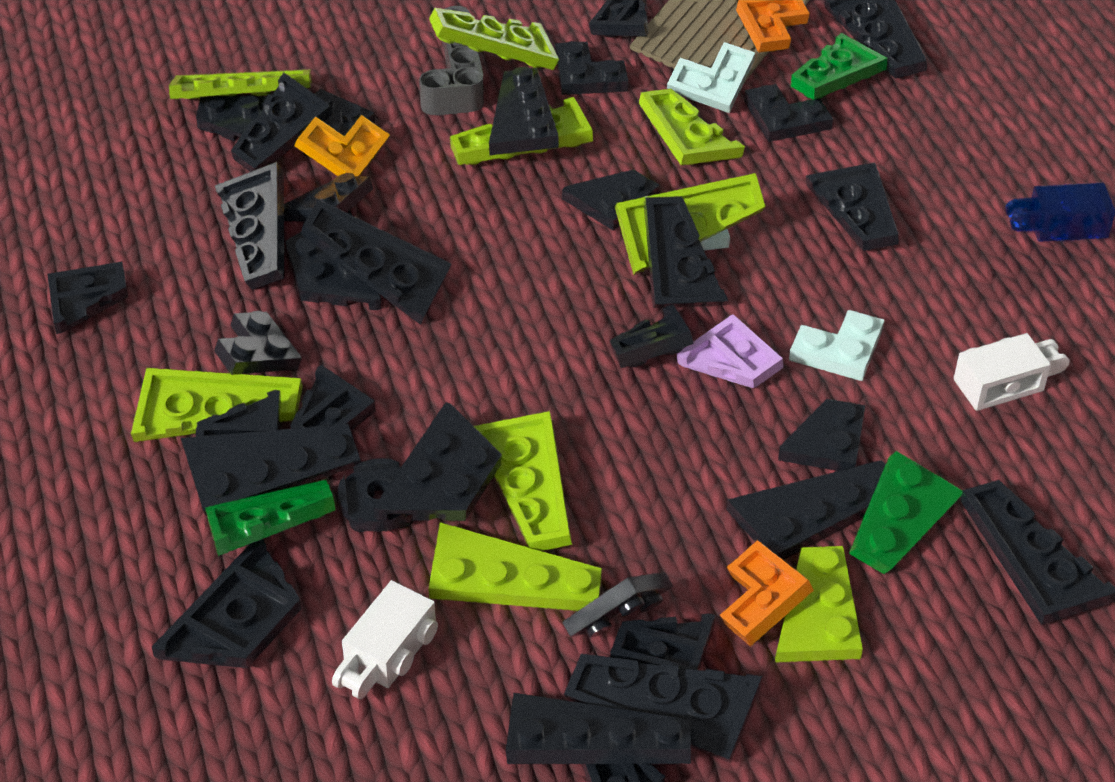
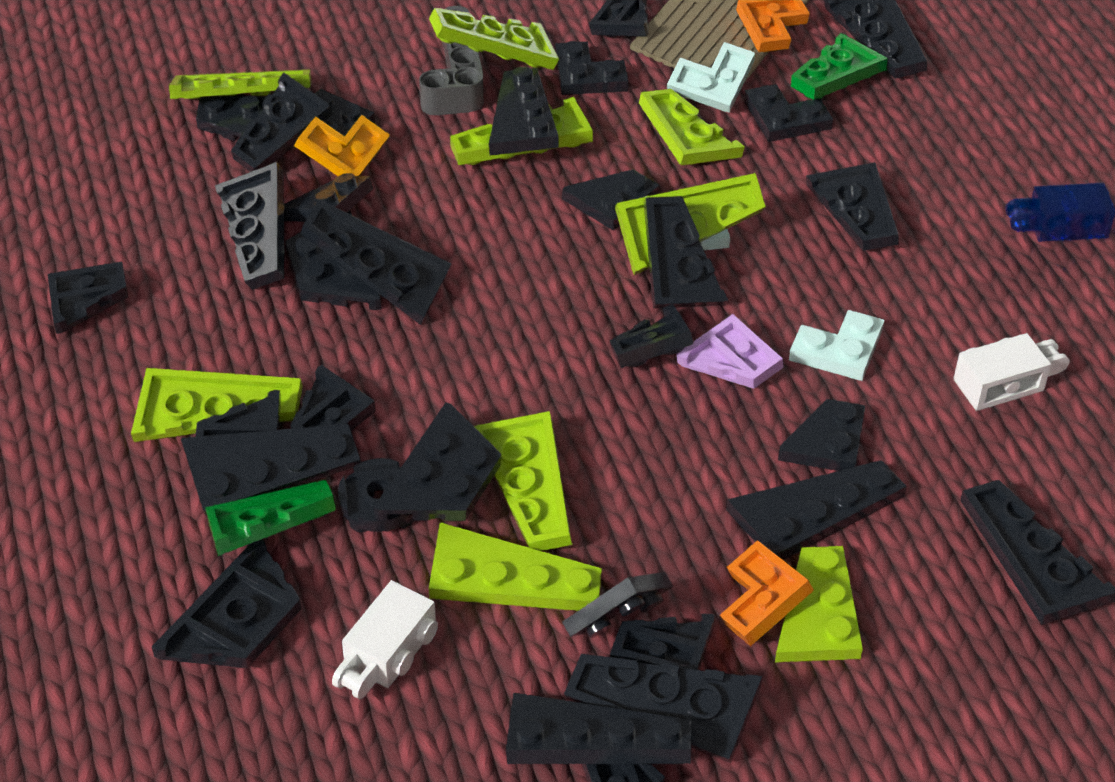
(258, 347): black plate -> none
(901, 512): green wing -> none

